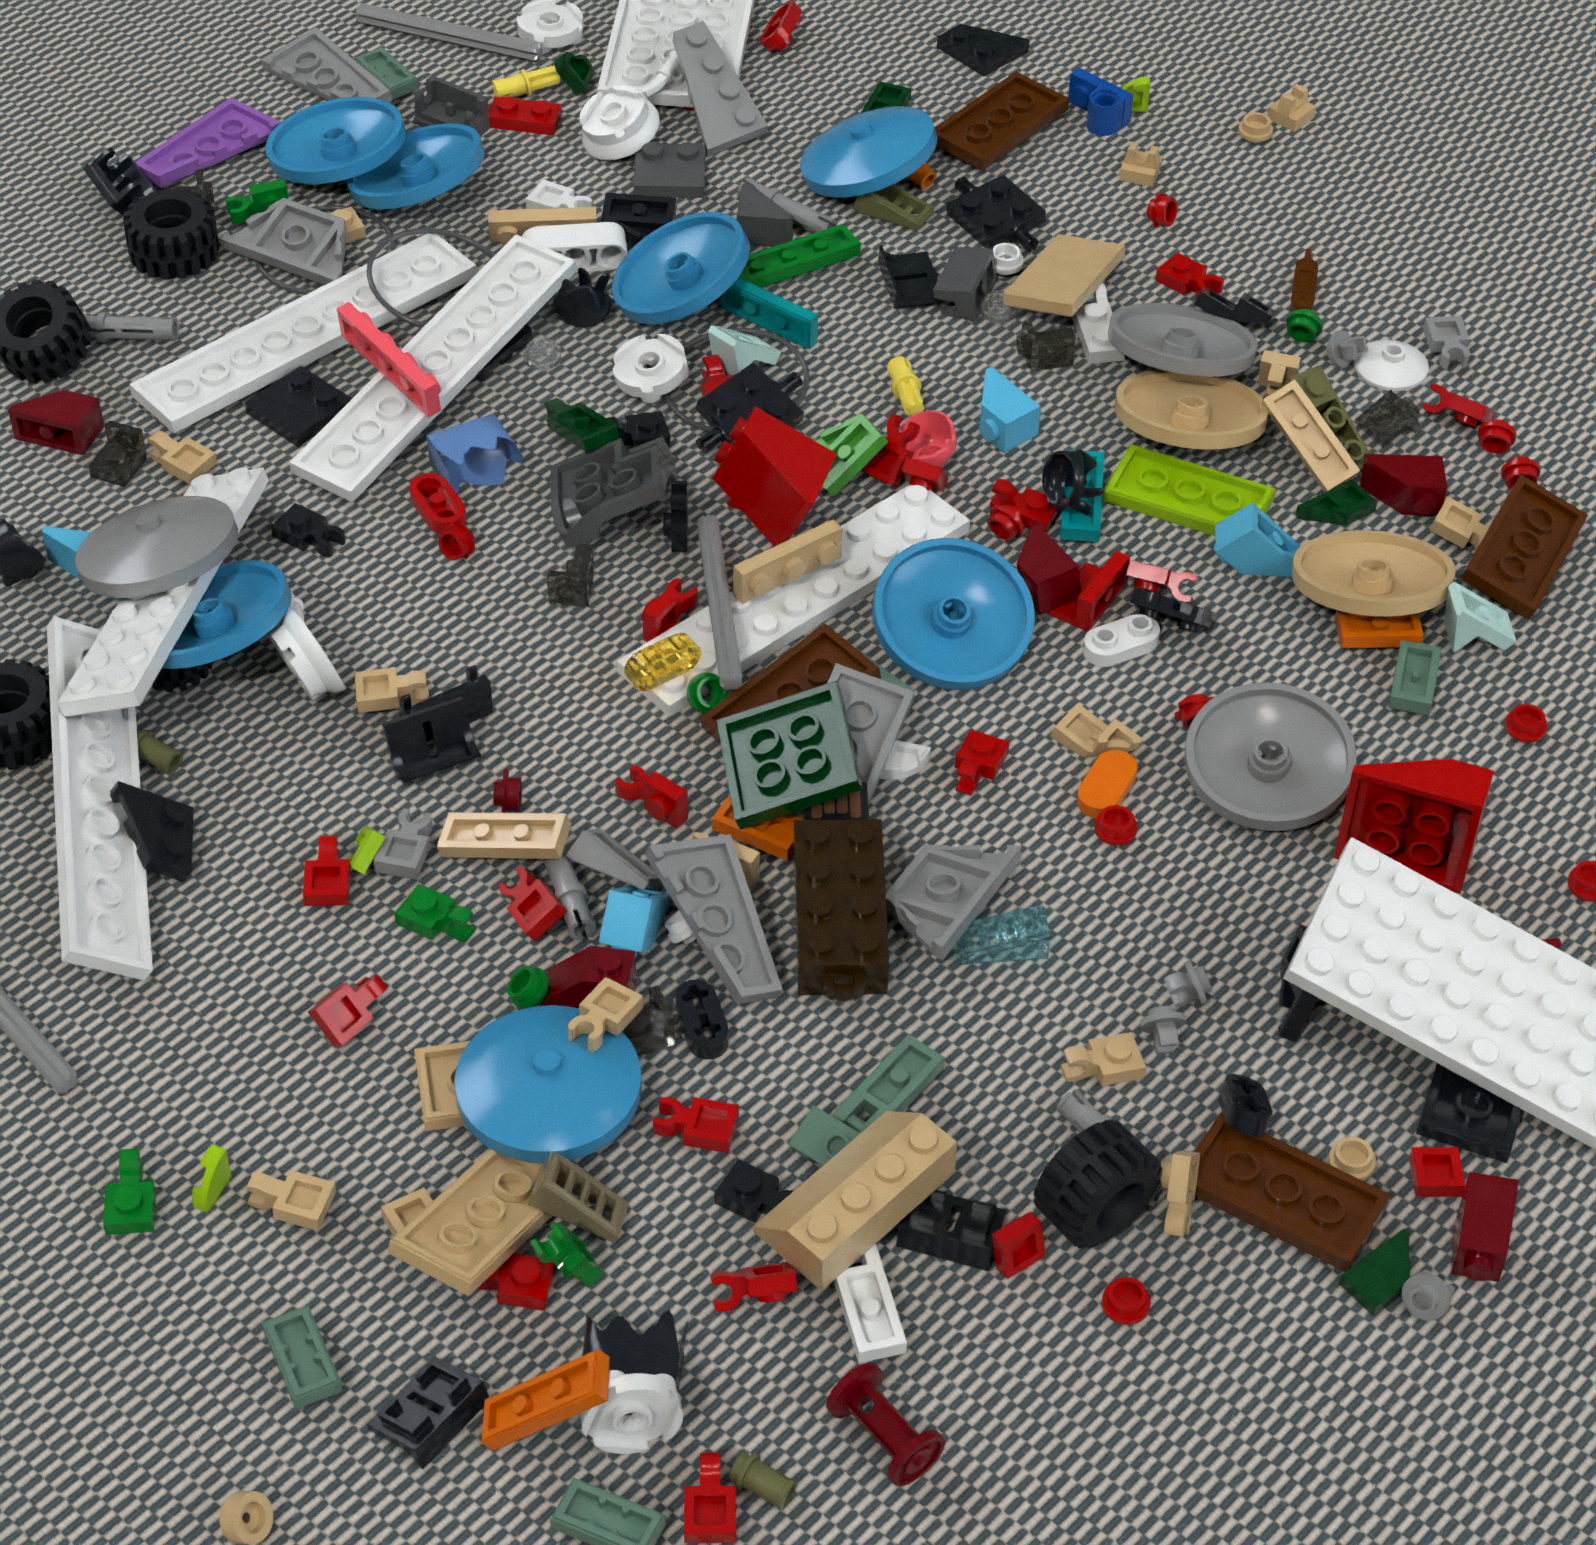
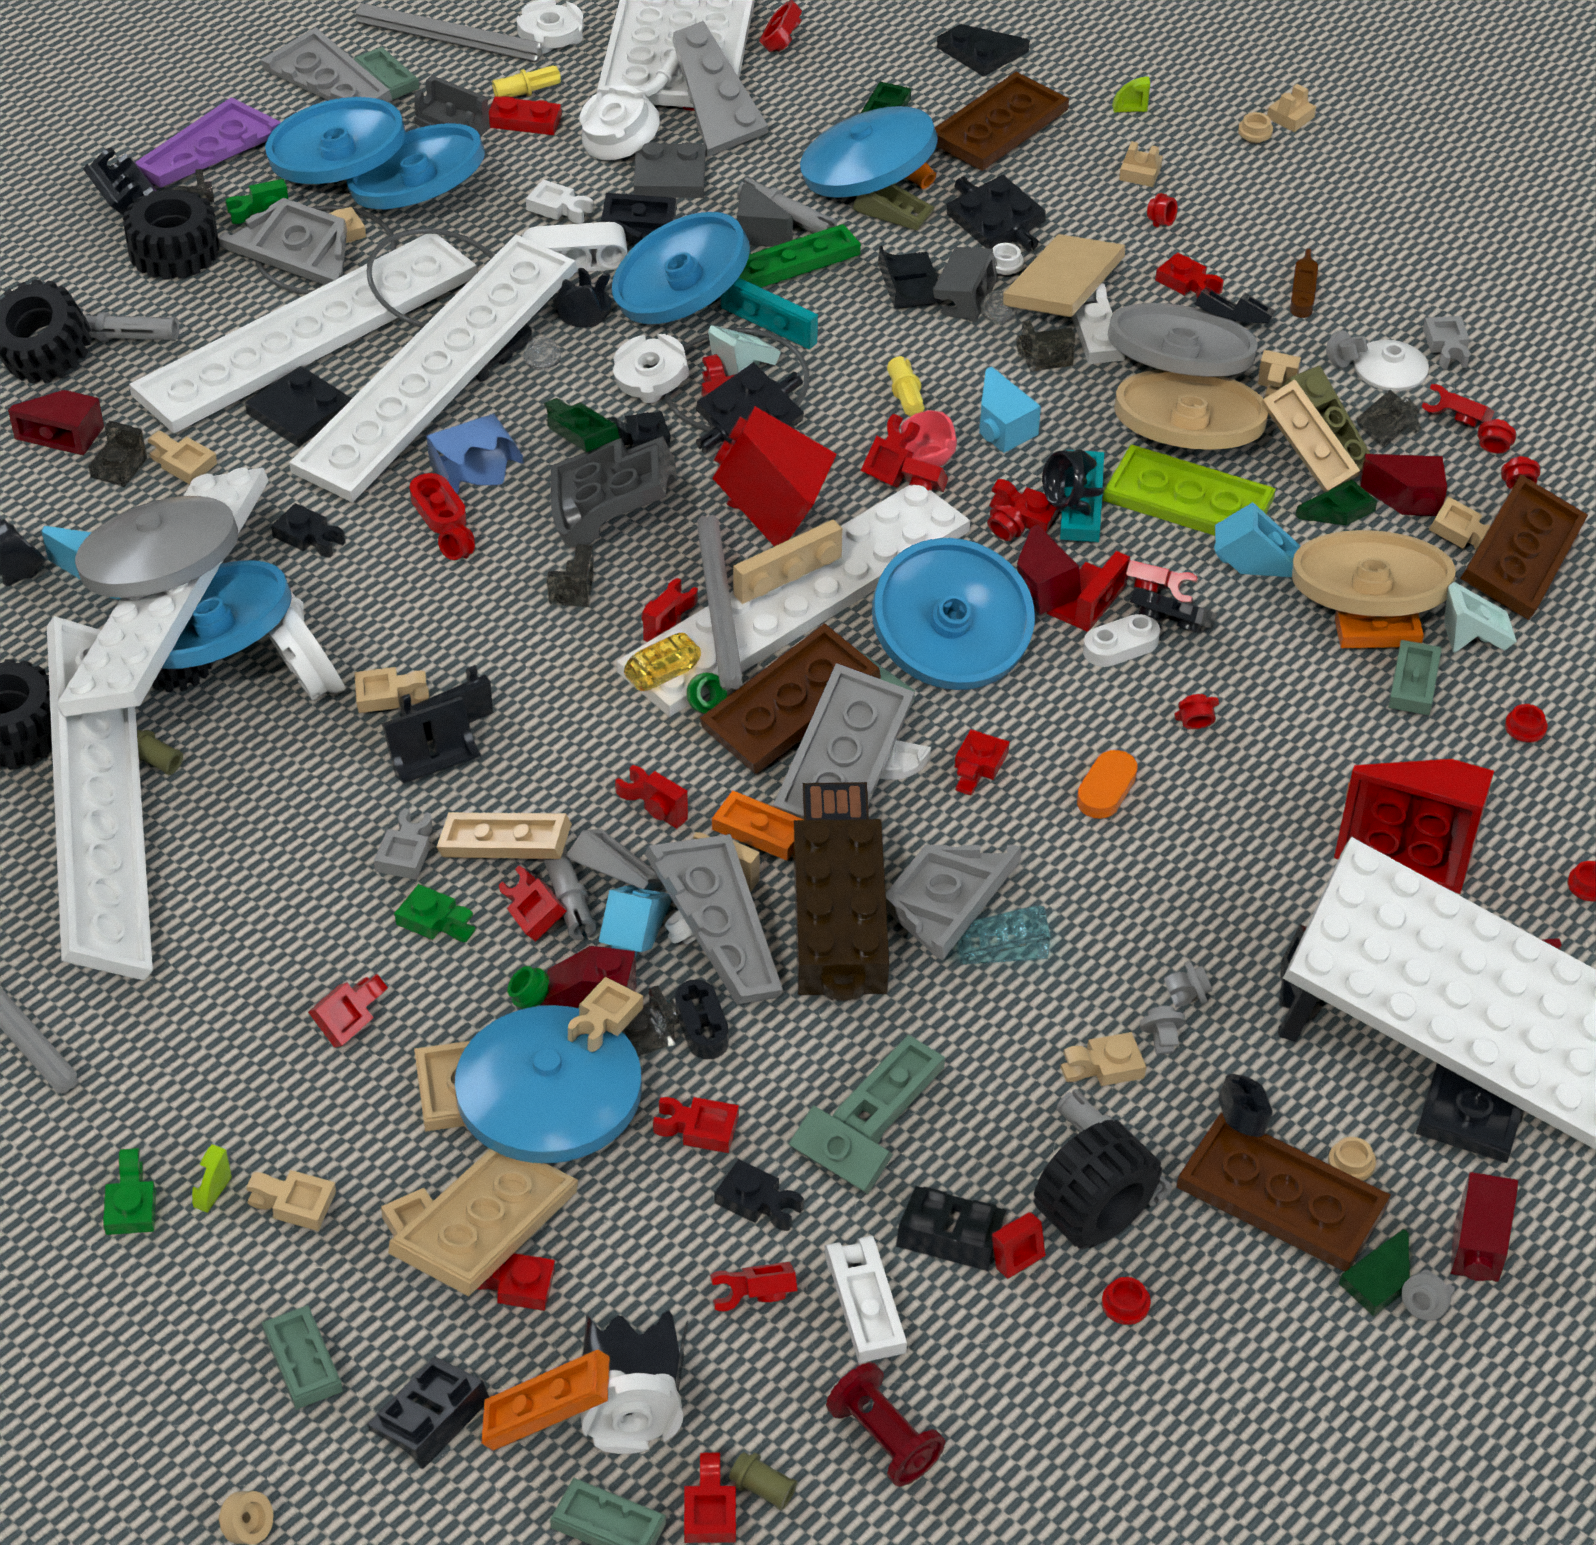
(159, 830): black wing -> none
(328, 877): red plate -> none
(369, 844): lime tile -> none
(387, 358): coral plate -> none
(508, 223): tan plate -> none
(508, 792): dark red plate -> none
(554, 1190): dark tan slope -> none
(568, 1254): green plate -> none
(574, 71): dark green tile -> none
(676, 522): black plate -> none
(788, 755): plate -> none
(855, 446): bright green wing -> none
(859, 1195): tan slope -> none
(1090, 736): tan slope -> none
(1106, 103): blue plate -> none
(1115, 825): red plate -> none
(1180, 1179): tan plate -> none
(1270, 756): light grey dish -> none
(1304, 325): green plate -> none
(1436, 1172): red plate -> none

